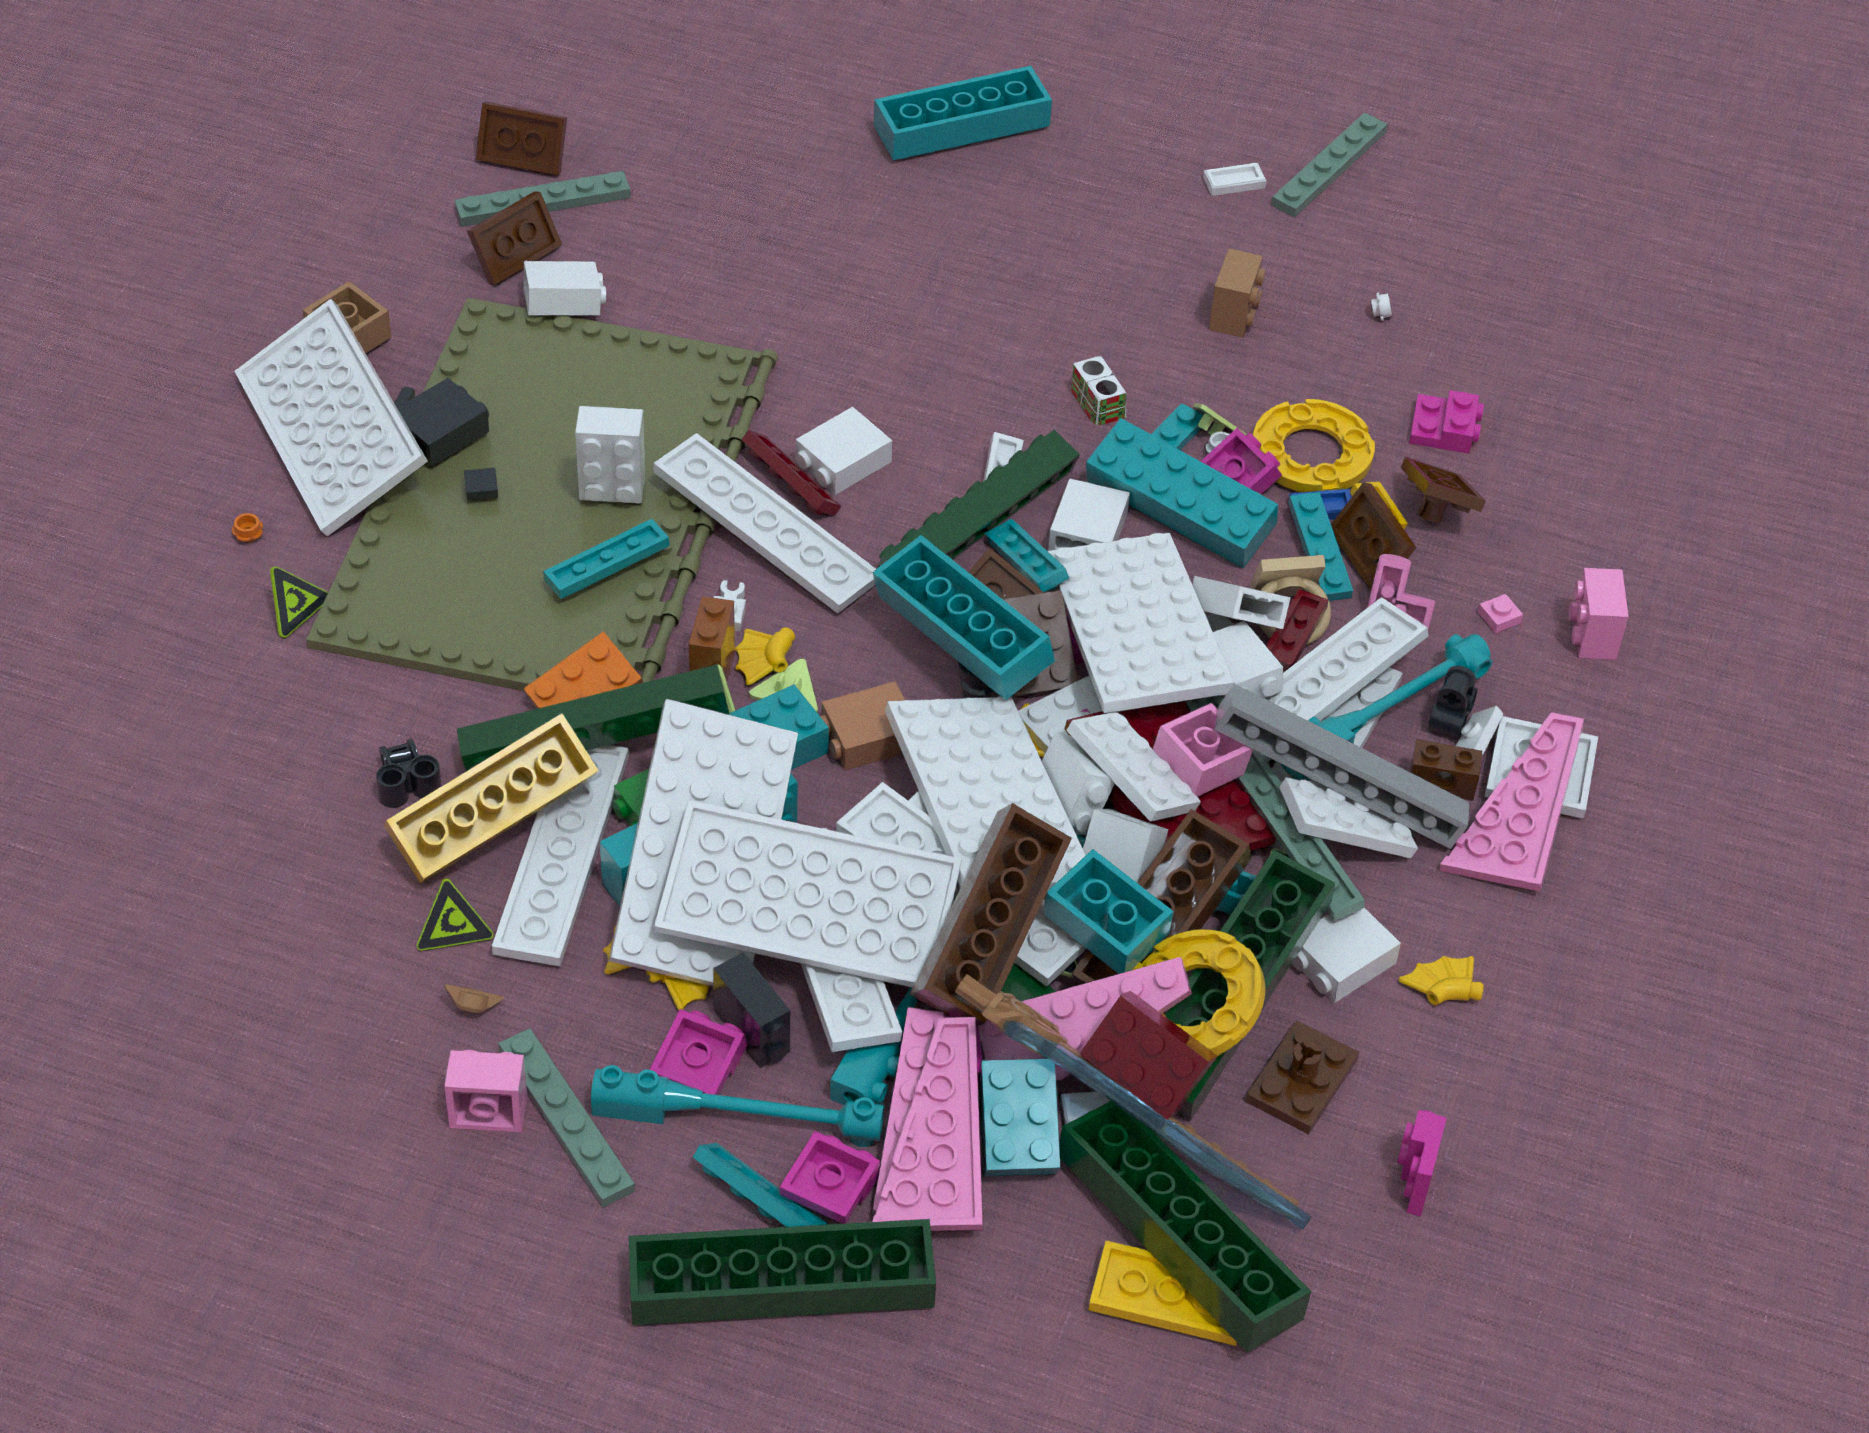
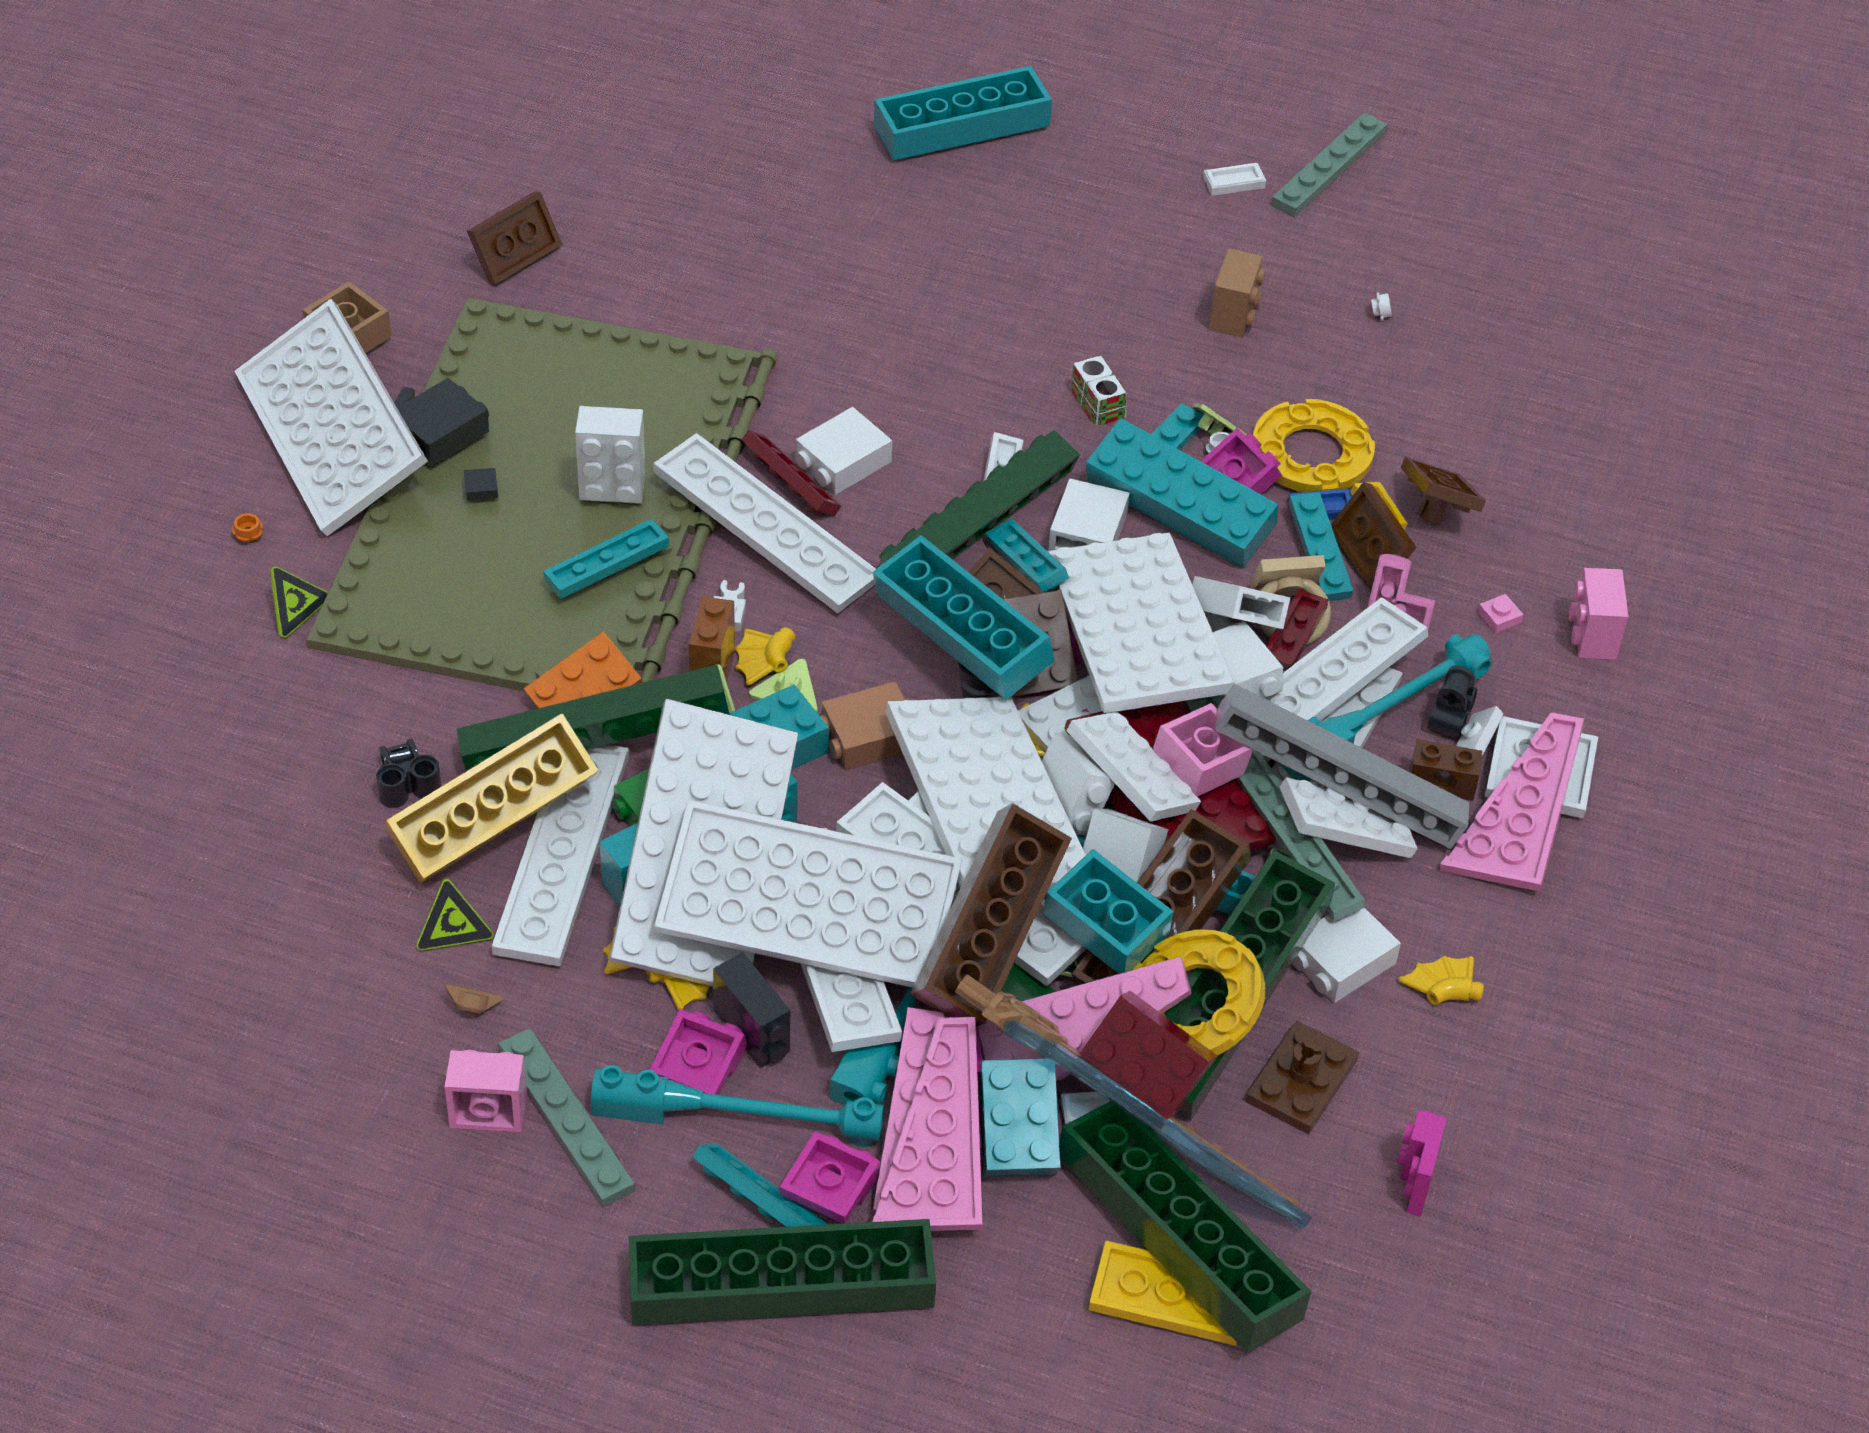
(521, 138): reddish brown plate -> none
(556, 195): sand green plate -> none
(563, 288): white brick -> none
(1447, 422): dark pink plate -> none

